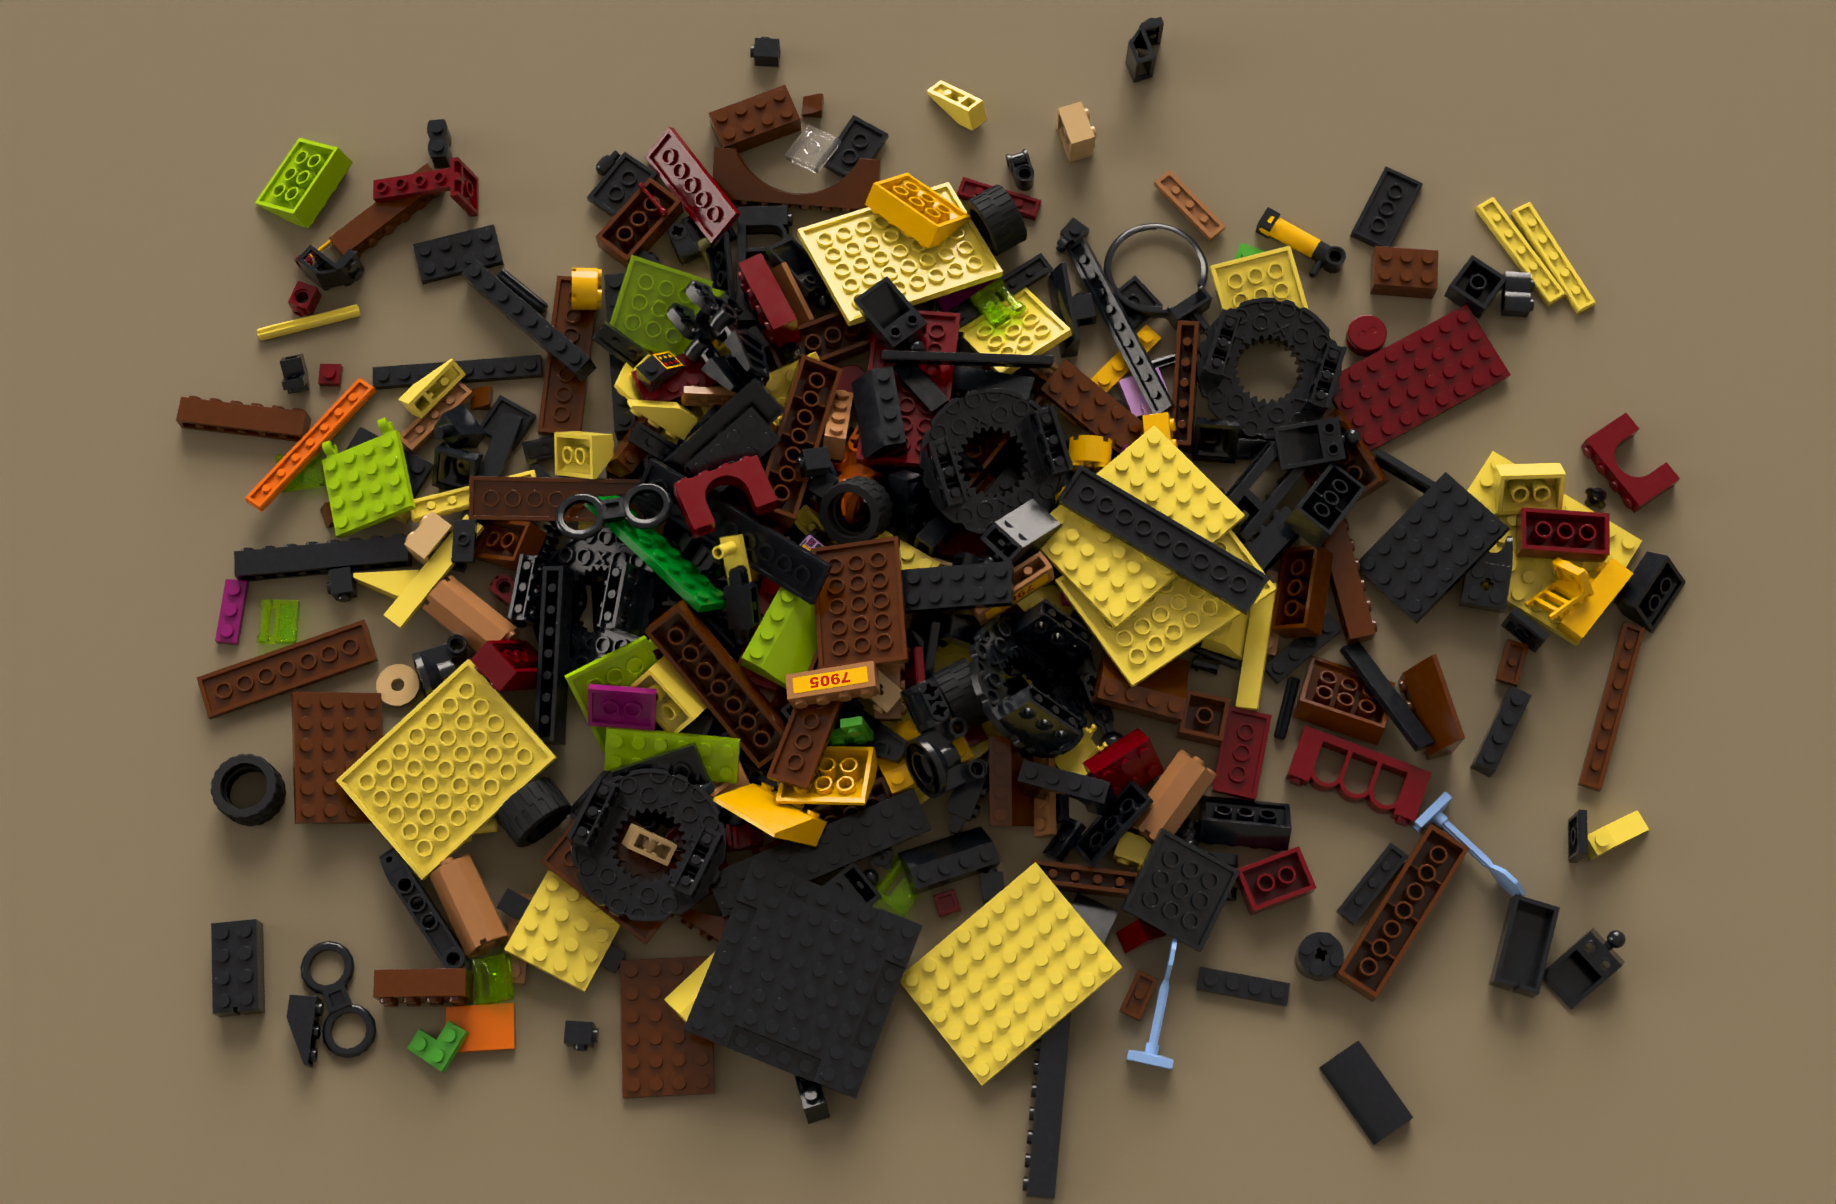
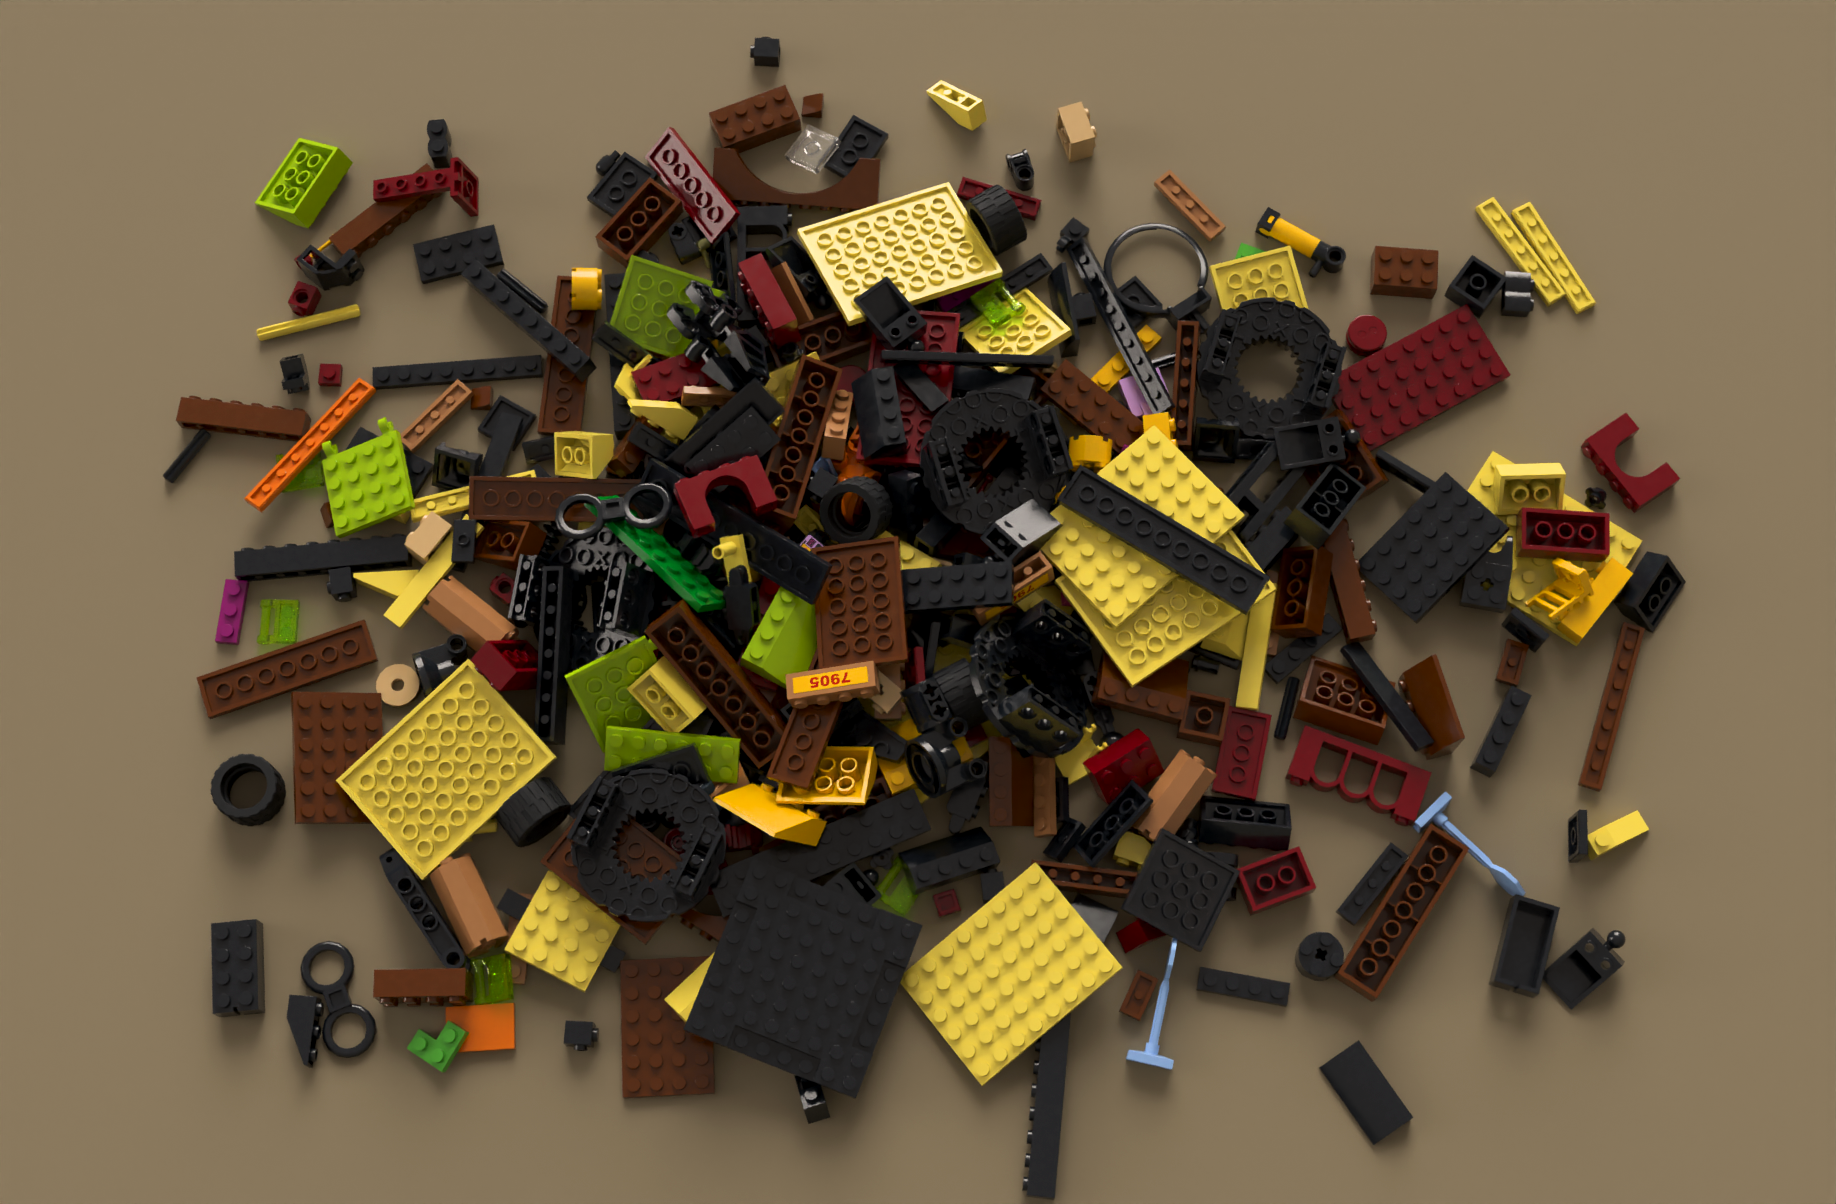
(186, 455): none -> black axle
(431, 389): light yellow slope -> none
(459, 429): black torso -> none
(622, 707): magenta plate -> none
(649, 844): tan brick -> none
(658, 370): black slope -> none
(663, 211): dark red hinge -> none
(814, 462): black brick -> none
(851, 731): bright green plate -> none
(916, 209): yellow slope -> none
(1040, 779): black arch -> none
(1147, 35): black piece -> none
(1386, 209): black tile -> none

